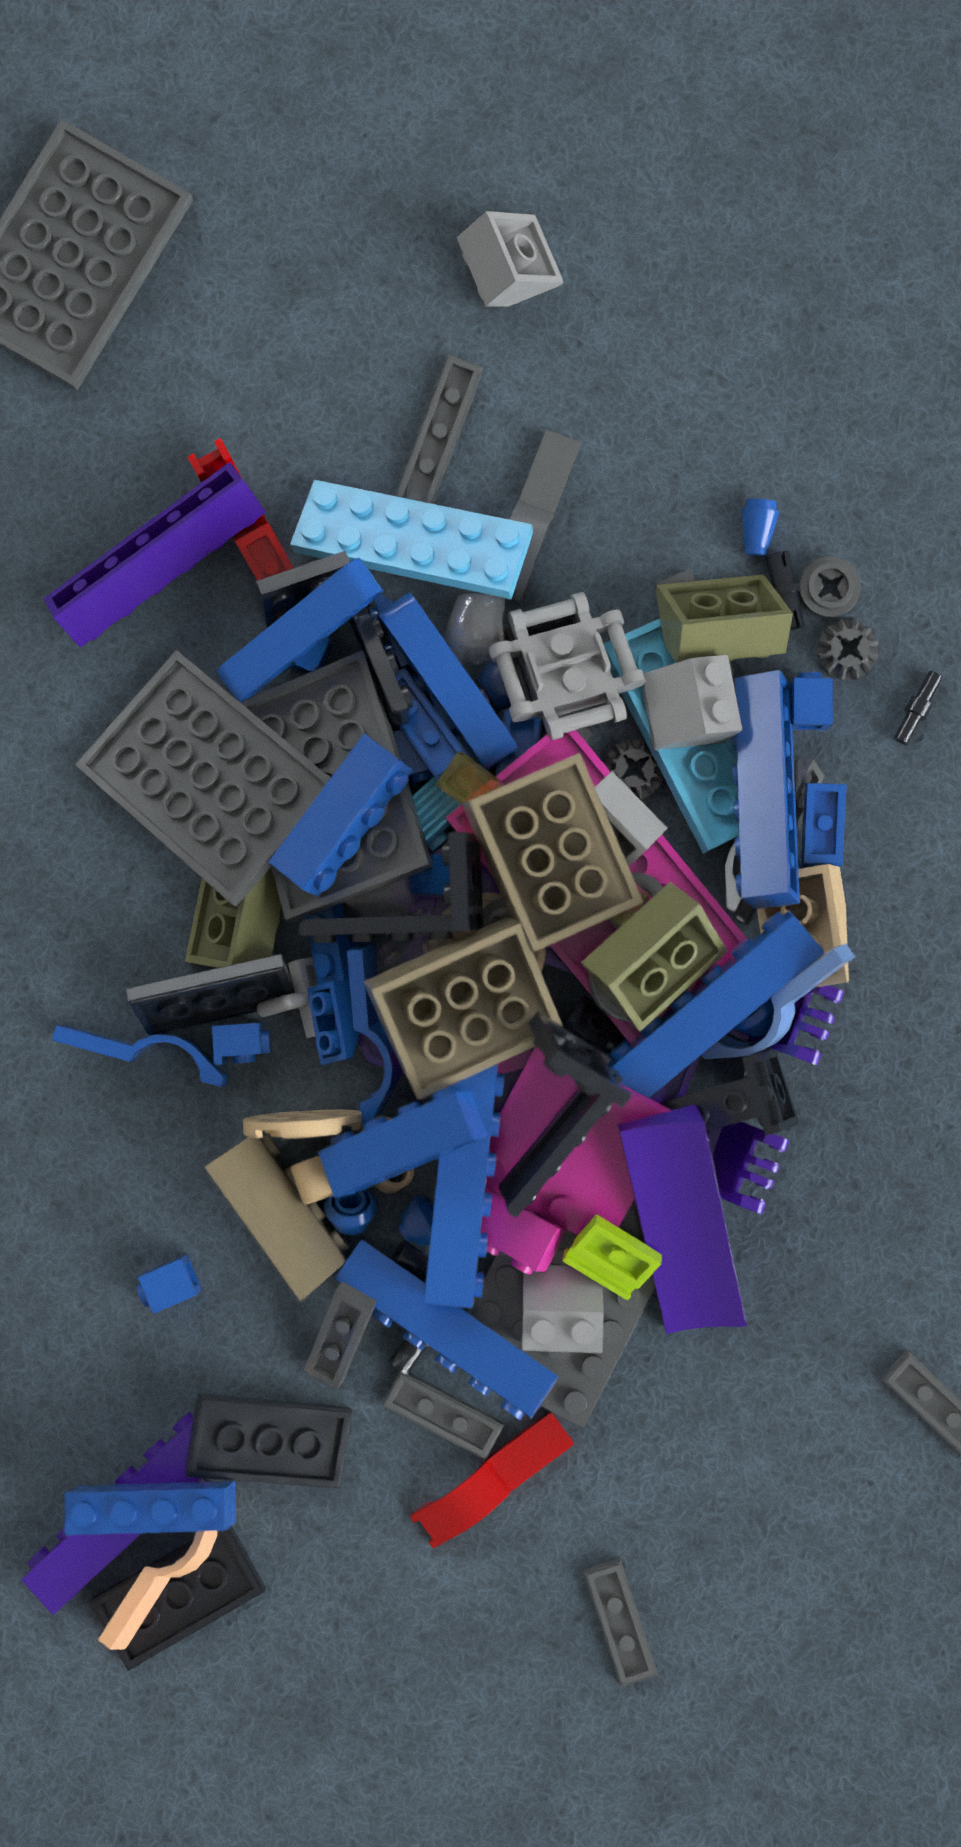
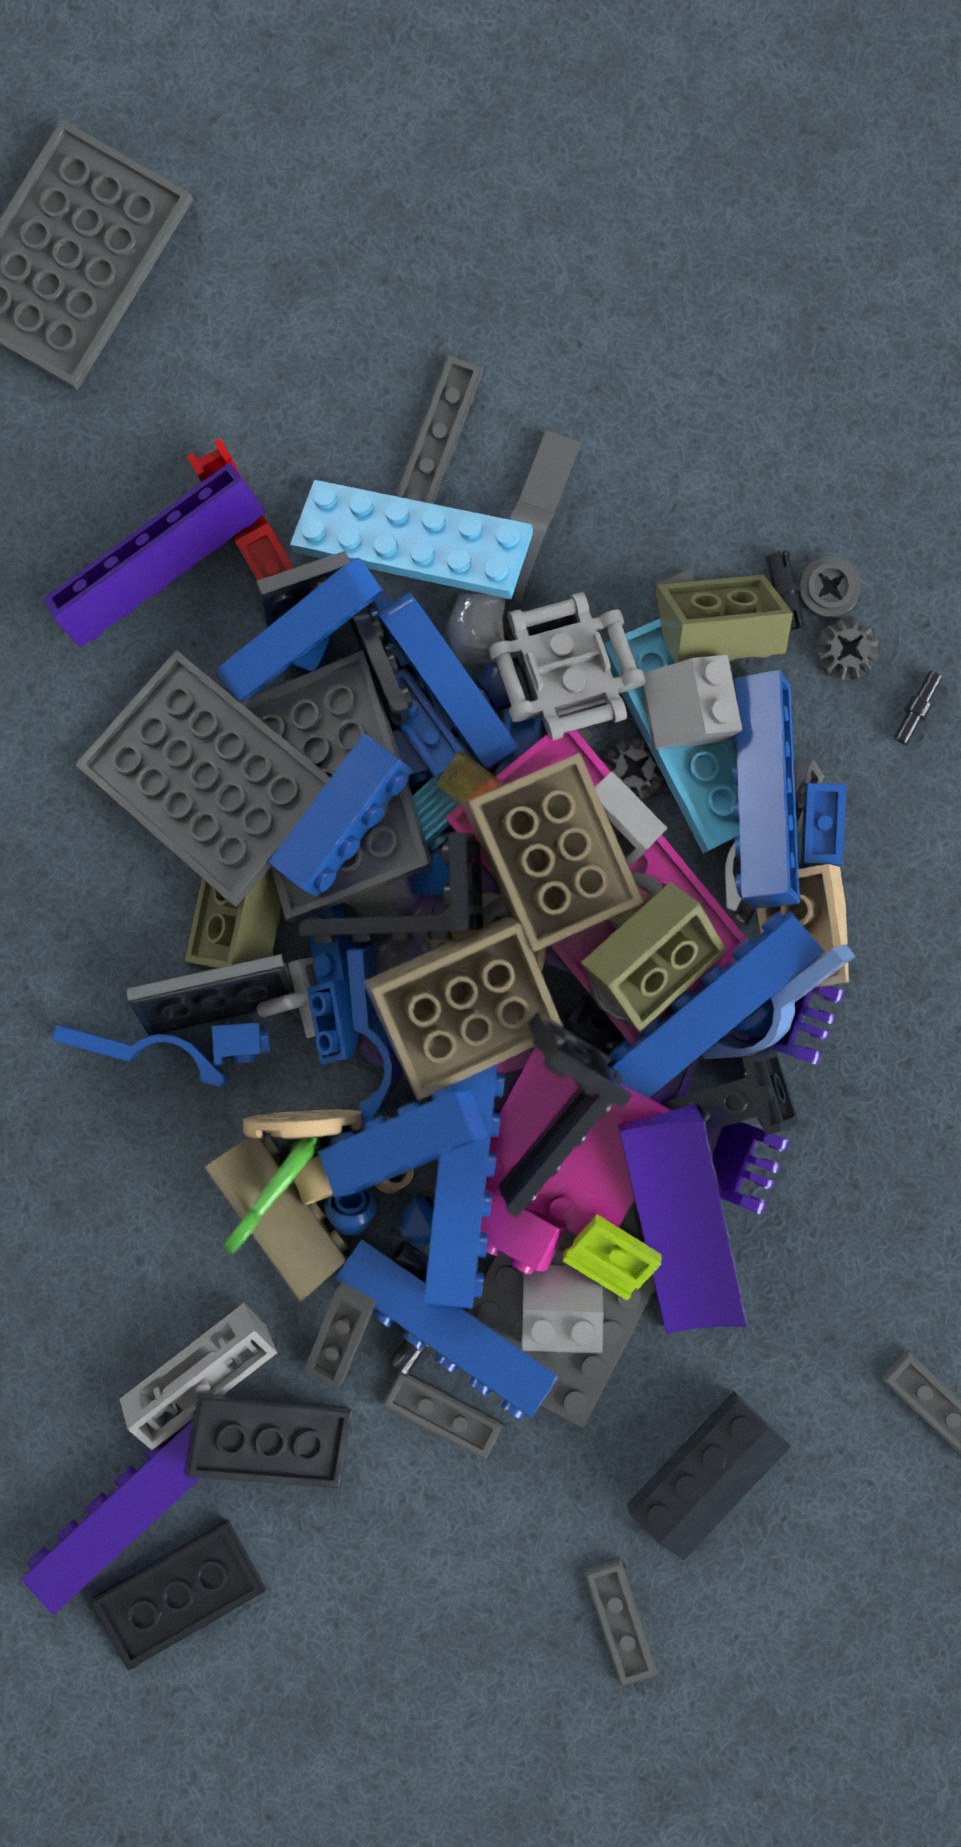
(149, 1587): light nougat piece -> none
(150, 1508): blue brick -> none
(168, 1284): blue brick -> none
(196, 1370): none -> light grey brick
(300, 1154): none -> bright green plant
(494, 1480): red piece -> none
(508, 258): light grey slope -> none
(707, 1476): none -> black slope
(758, 523): blue cone -> none
(811, 701): blue brick -> none

